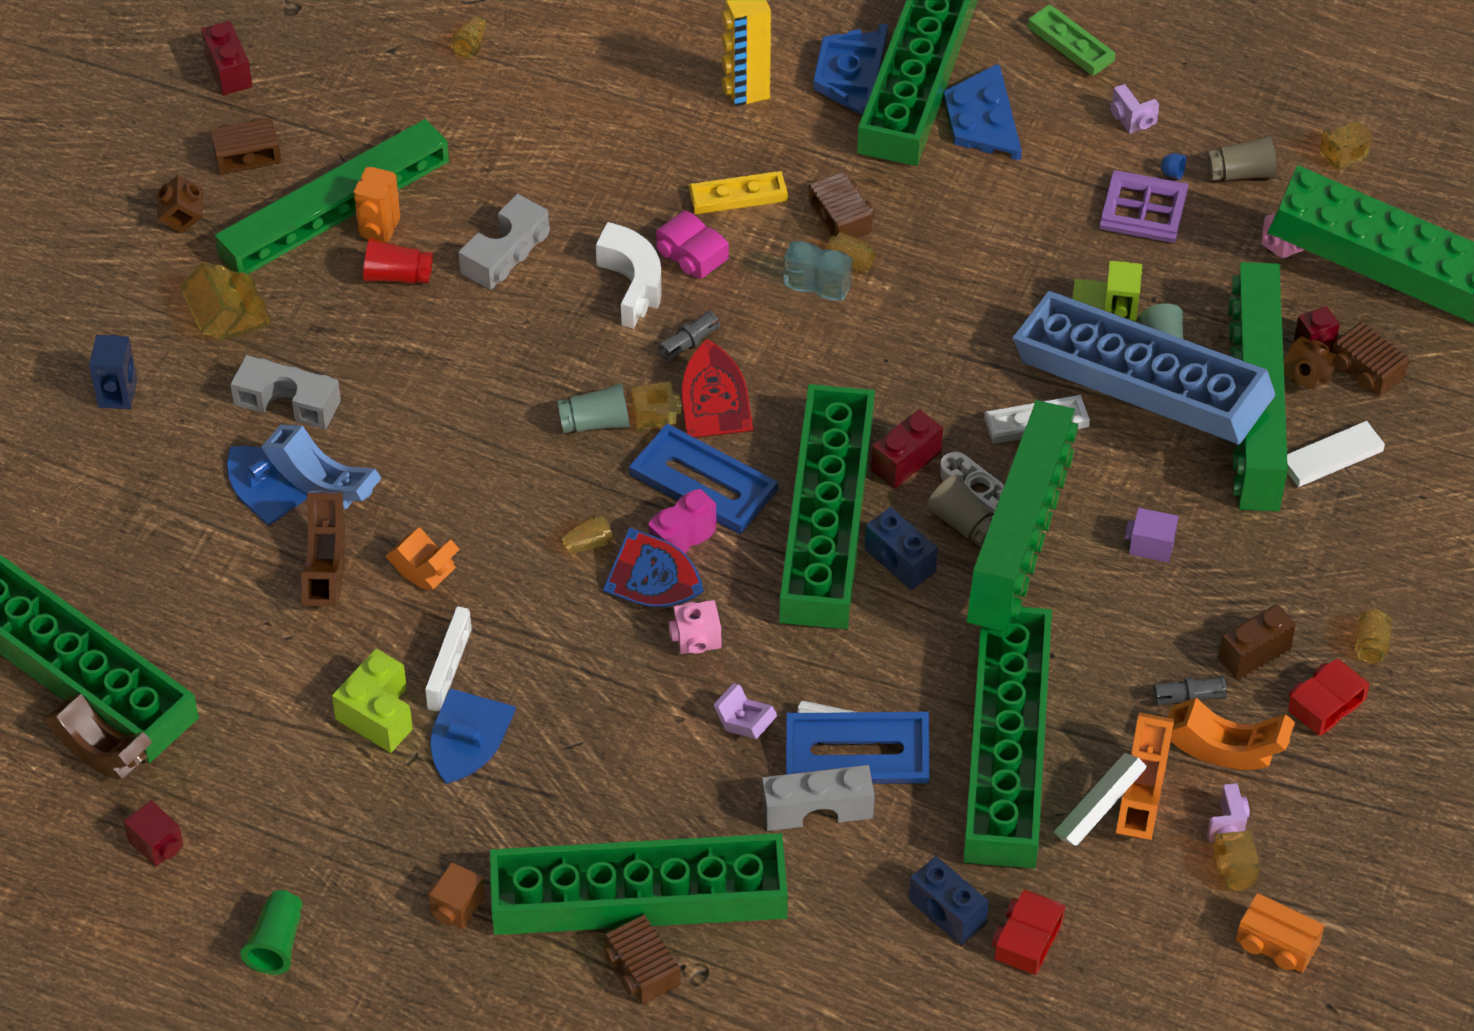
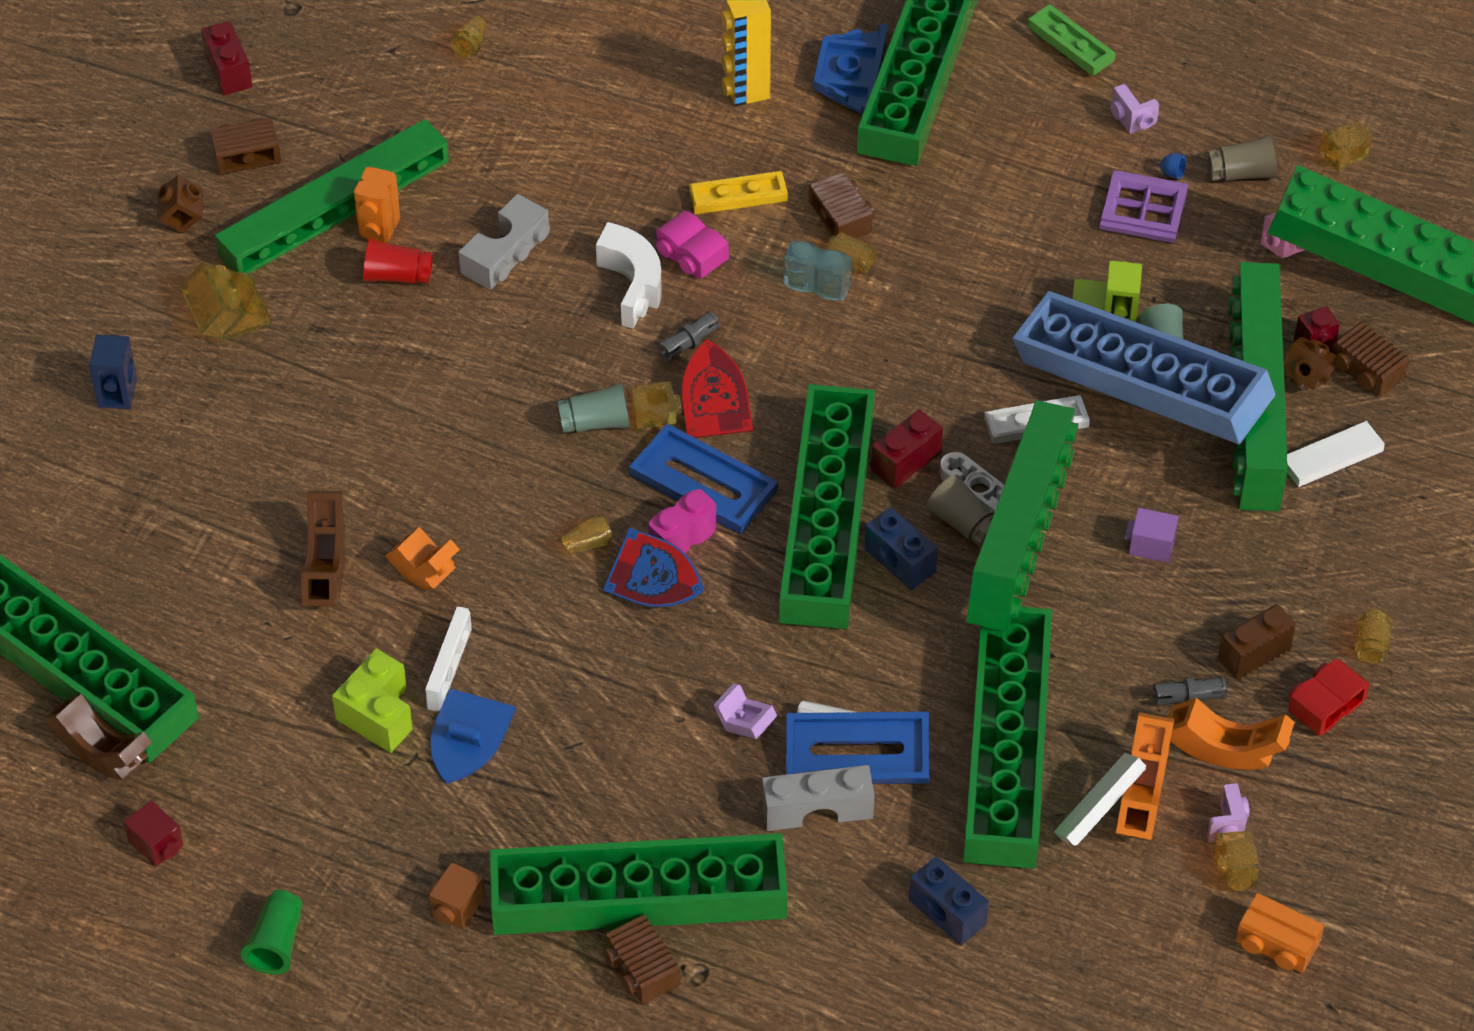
(261, 484): blue shield -> none
(263, 381): light grey arch -> none
(311, 470): medium blue arch -> none
(696, 627): bright pink brick -> none
(982, 114): blue wing -> none
(1029, 931): red brick -> none

